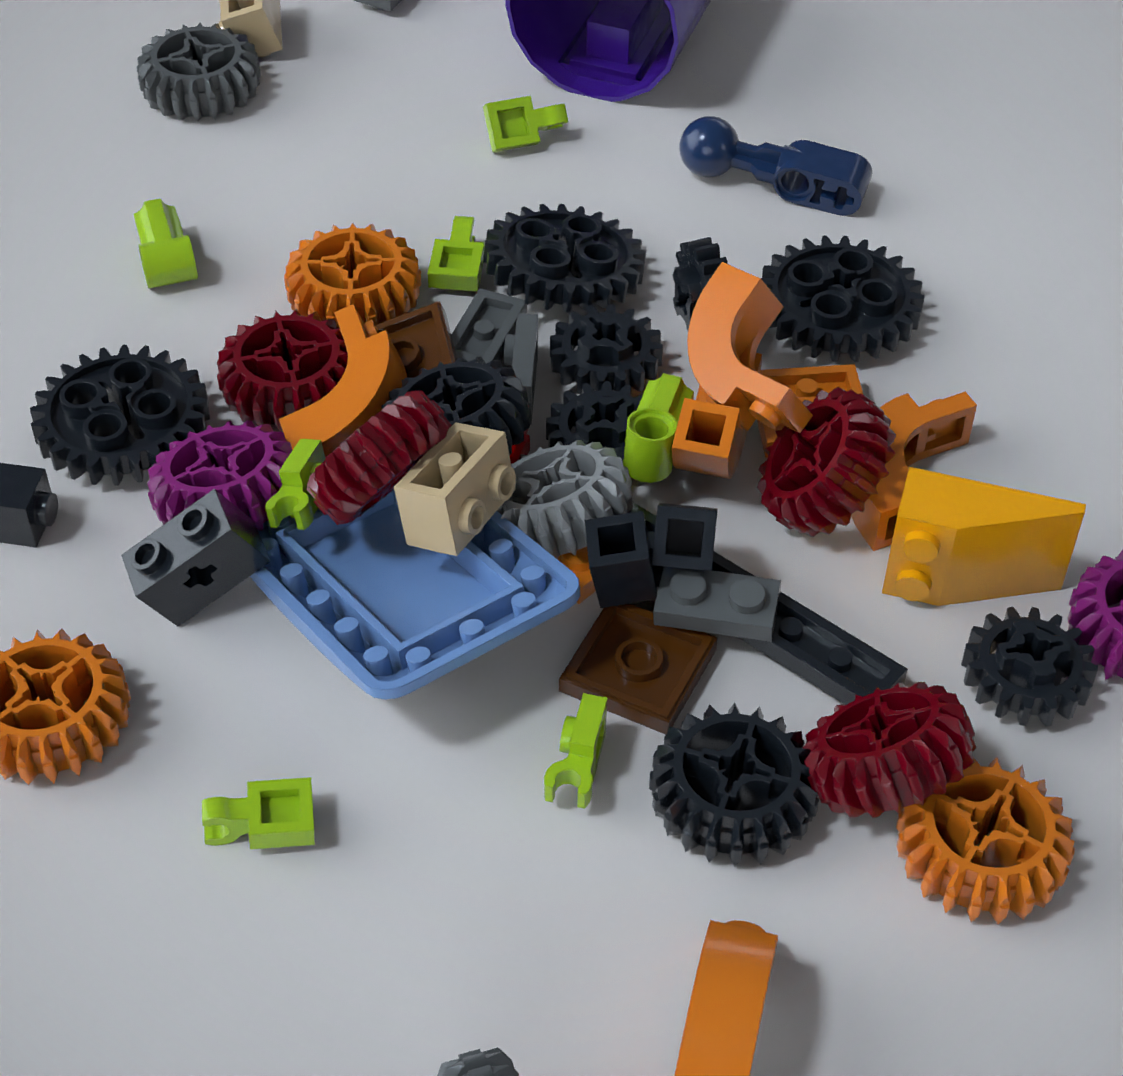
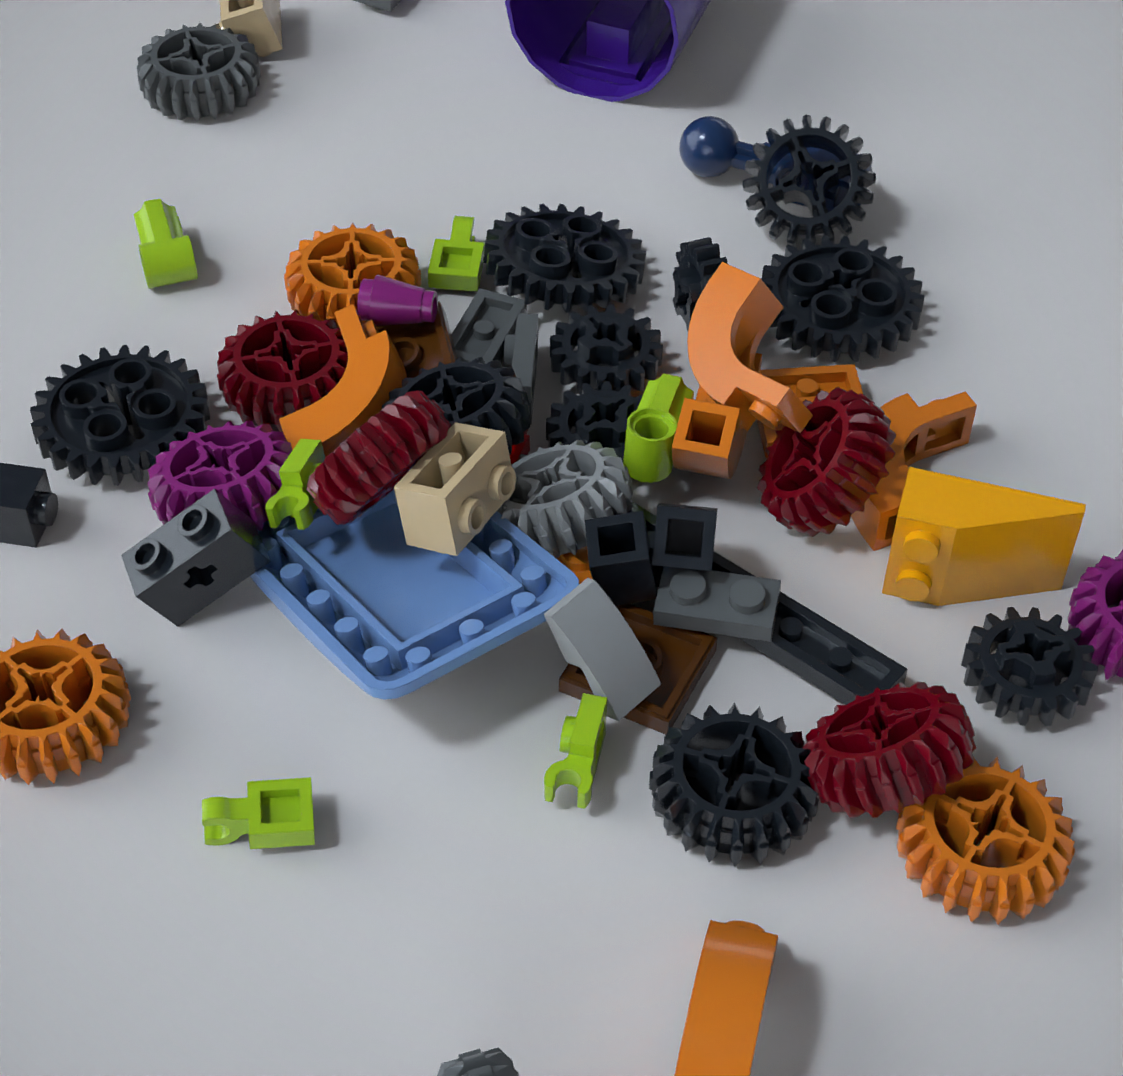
(395, 302): none -> magenta cone
(516, 123): lime plate -> none
(604, 646): none -> light grey slope
(829, 173): none -> black gear

